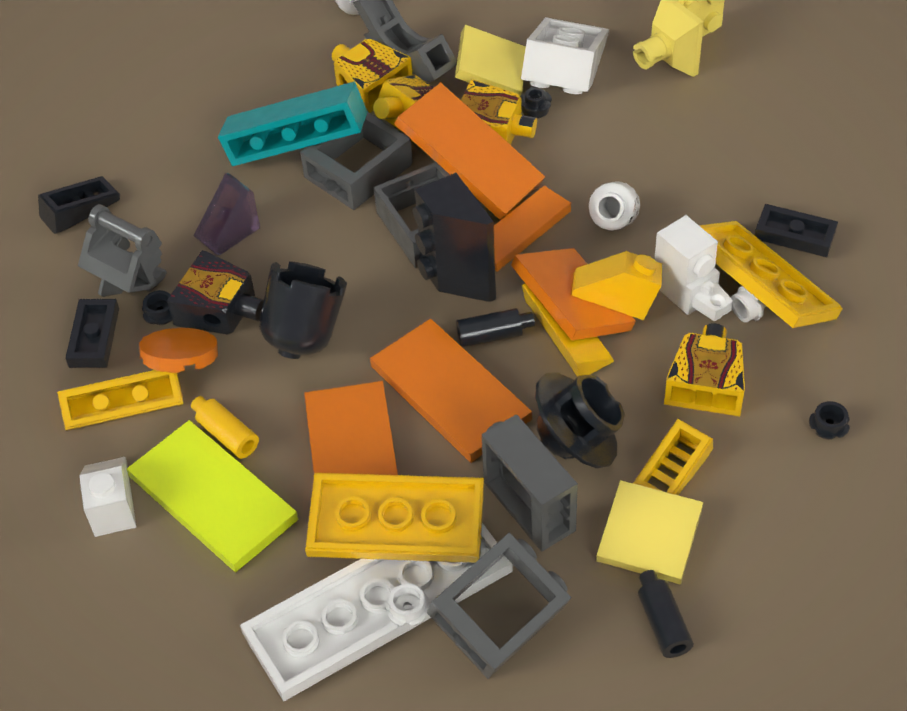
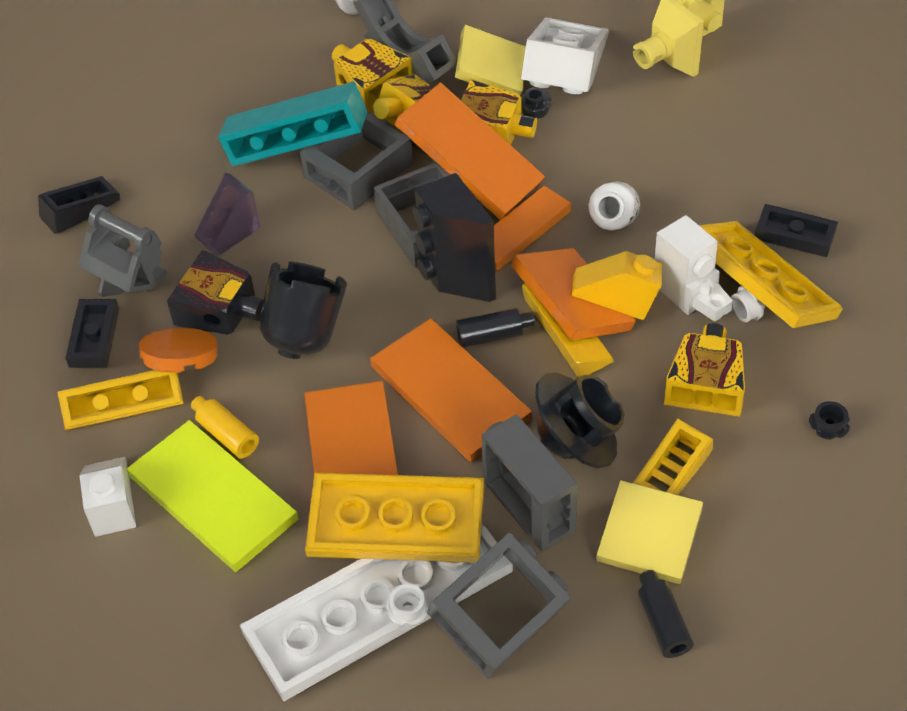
(156, 308): black plate -> none

